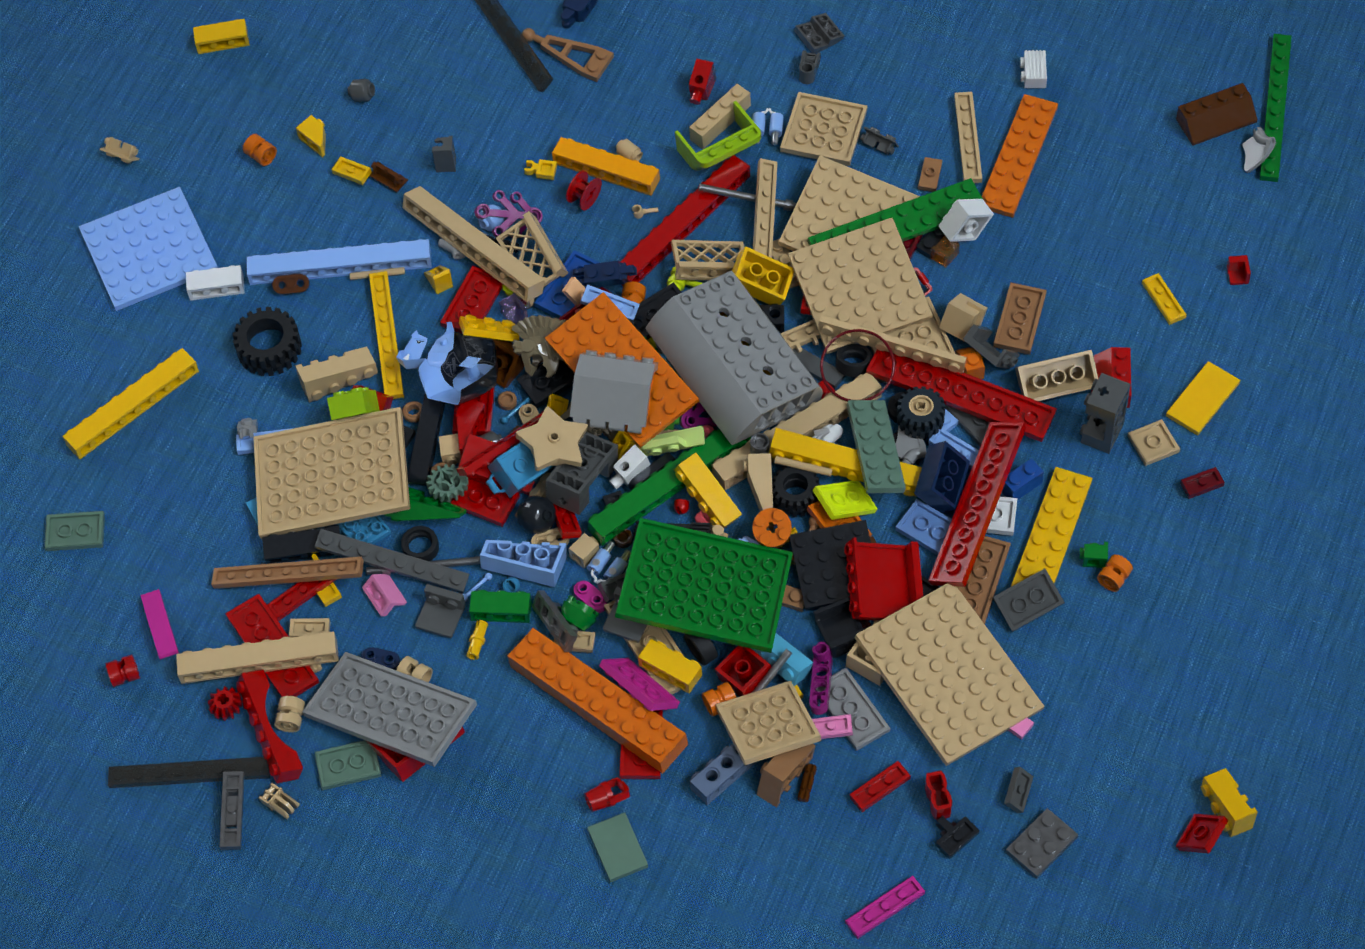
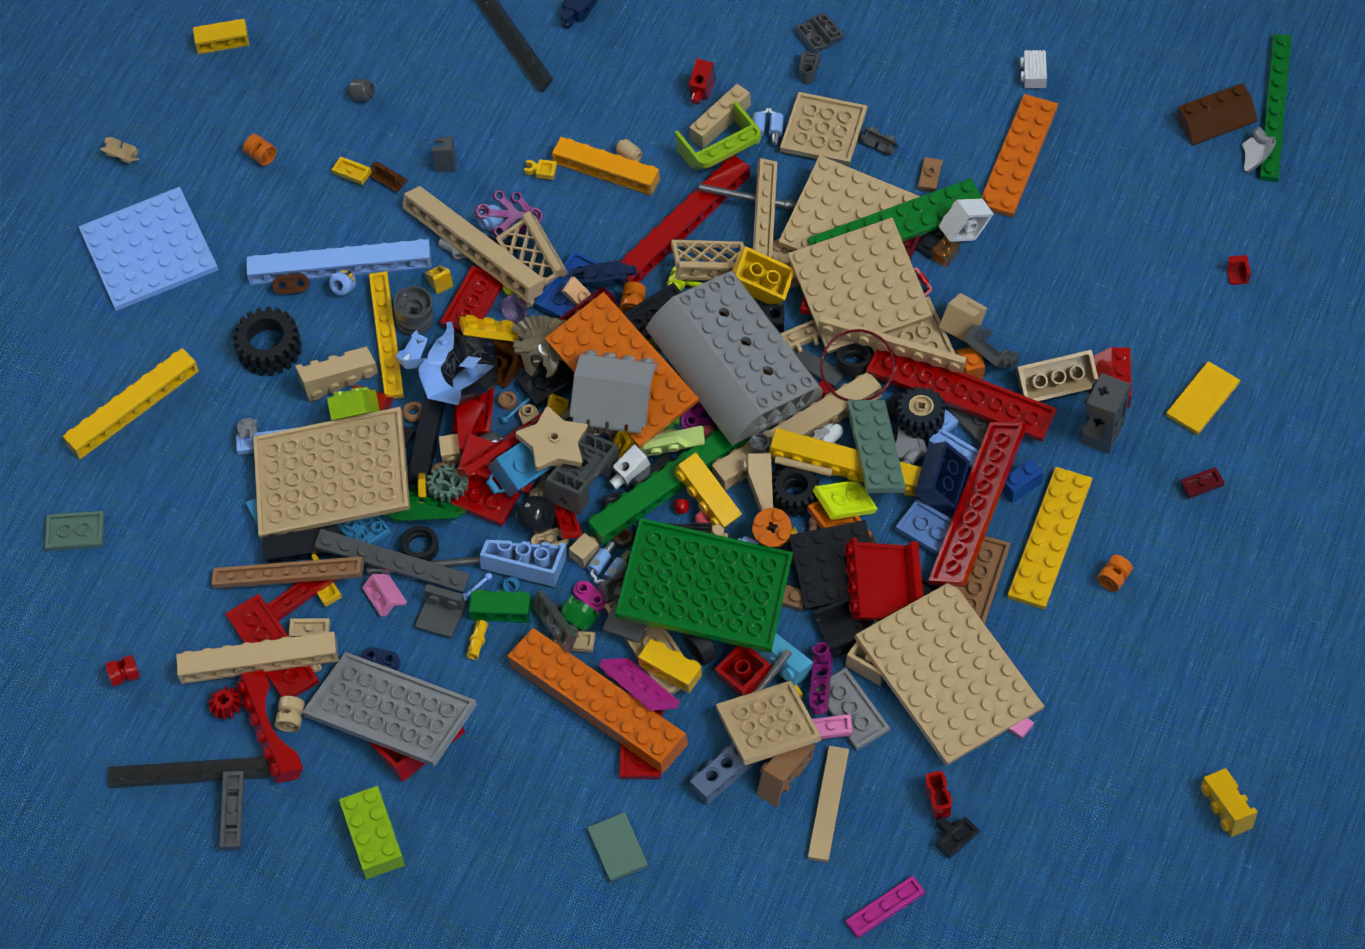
(159, 624): dark pink slope -> none
(215, 282): white brick -> none
(279, 801): tan arm -> none
(313, 134): yellow slope -> none
(342, 282): none -> light blue head
(347, 764): sand green tile -> none
(365, 274): tan bar -> none
(372, 832): none -> lime brick
(413, 310): none -> dark grey wheel
(413, 668): tan wheel -> none
(422, 485): none -> yellow tile
(582, 189): red piece -> none
(595, 66): medium nougat plate -> none
(603, 797): red piece -> none
(626, 306): light blue plate -> none
(639, 212): tan hand -> none
(712, 697): orange wheel -> none
(807, 782): reddish brown axle -> none
(828, 804): none -> tan tile
(880, 786): red plate -> none
(968, 136): tan plate -> none
(1003, 517): white plate -> none
(1018, 790): dark grey plate -> none
(1020, 318): medium nougat plate -> none
(1028, 600): dark grey plate -> none
(1041, 843): flat silver plate -> none
(1094, 555): green brick -> none
(1153, 442): tan tile -> none
(1164, 299): yellow tile -> none
(1202, 833): red tile -> none

